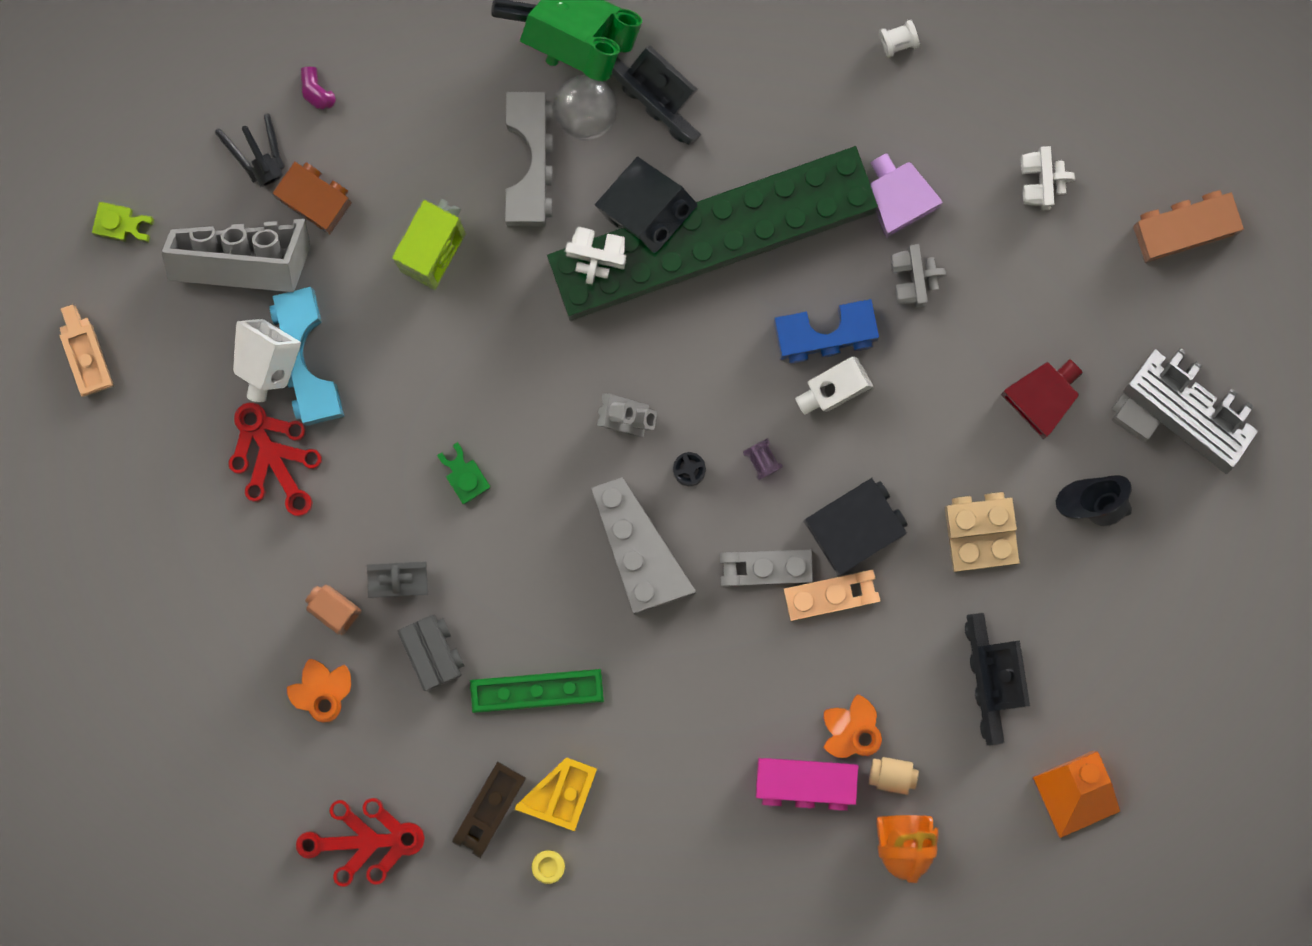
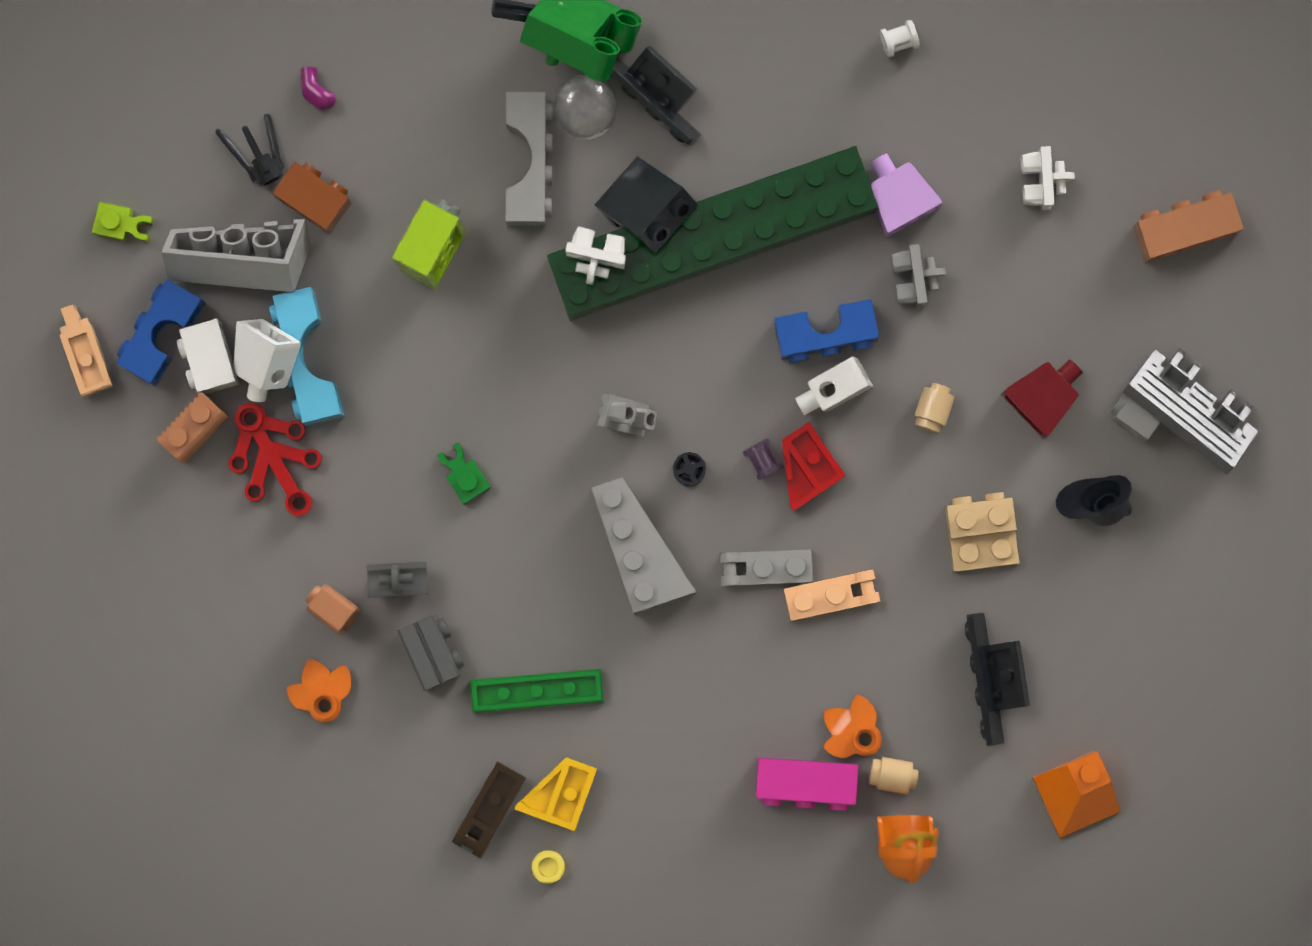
(170, 306): none -> blue arch
(192, 428): none -> nougat brick
(208, 357): none -> white brick
(366, 841): red plant -> none
(808, 466): none -> red wing
(856, 526): black panel -> none
(934, 408): none -> tan brick

